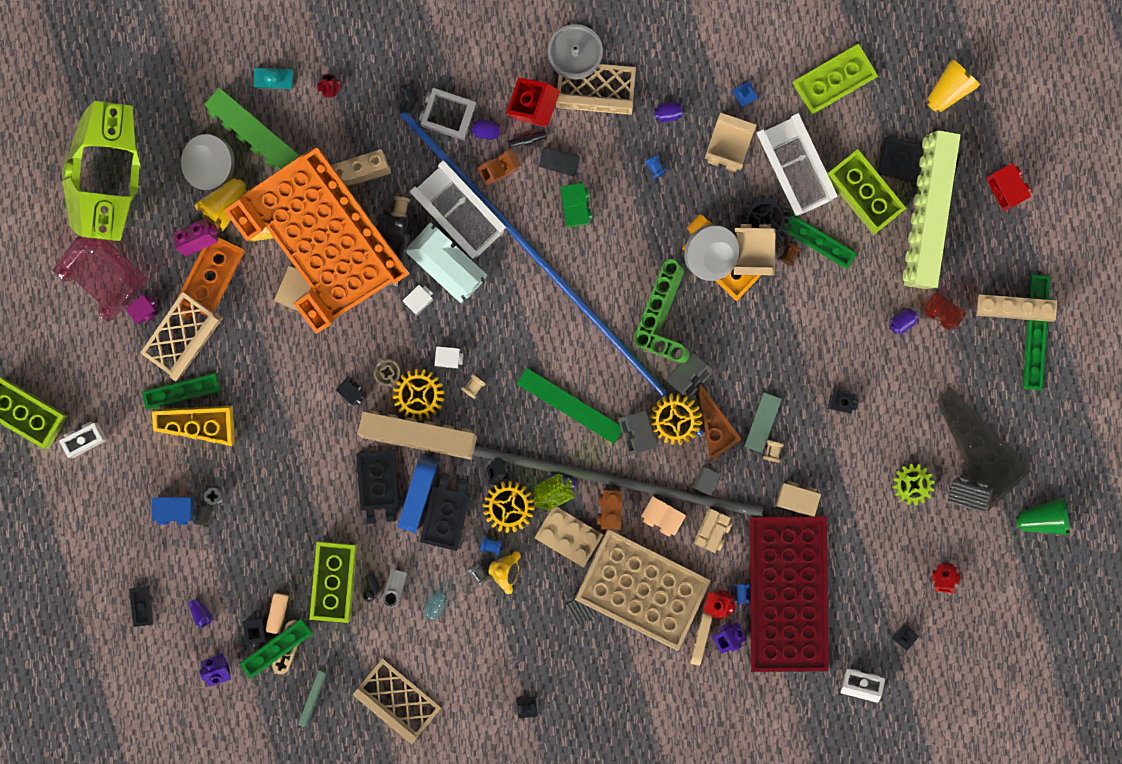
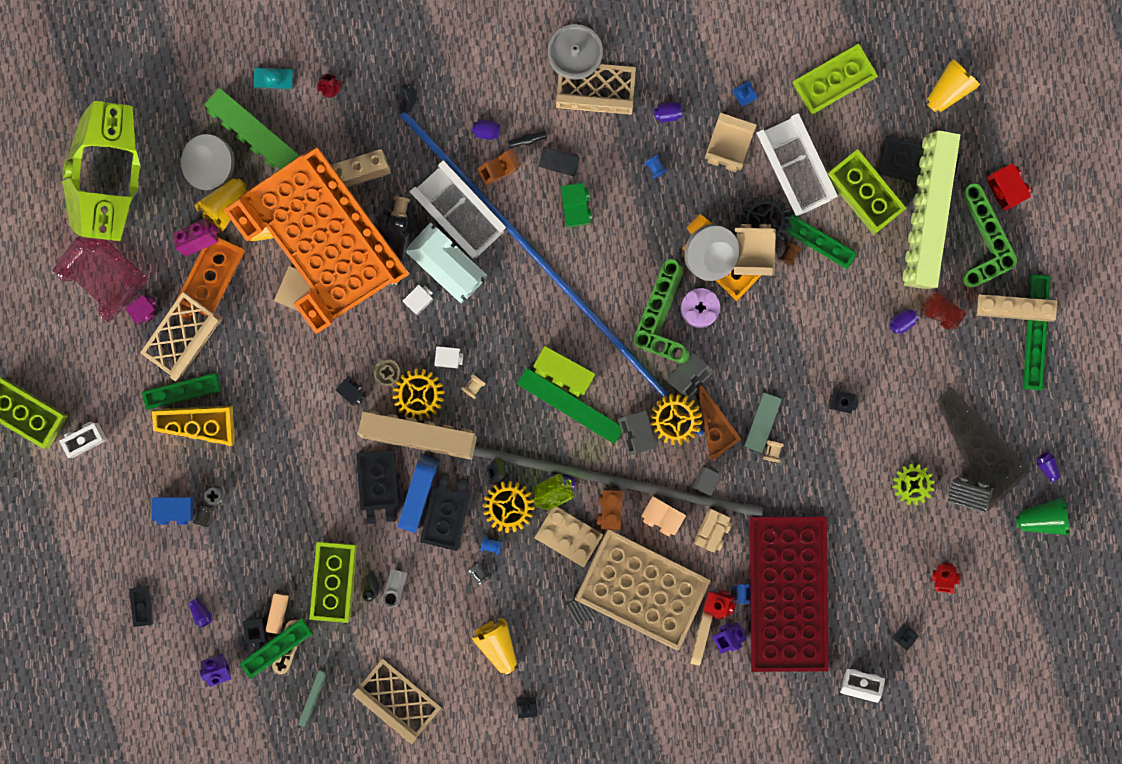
(435, 605): clear light blue brick -> none
(467, 119): light grey window -> none
(496, 644): none -> yellow cone
(505, 571): yellow rock -> none
(532, 102): red brick -> none
(563, 371): none -> lime brick
(692, 315): none -> lavender brick
(798, 499): tan brick -> none
(989, 238): none -> bright green beam
(1048, 465): none -> dark purple cone

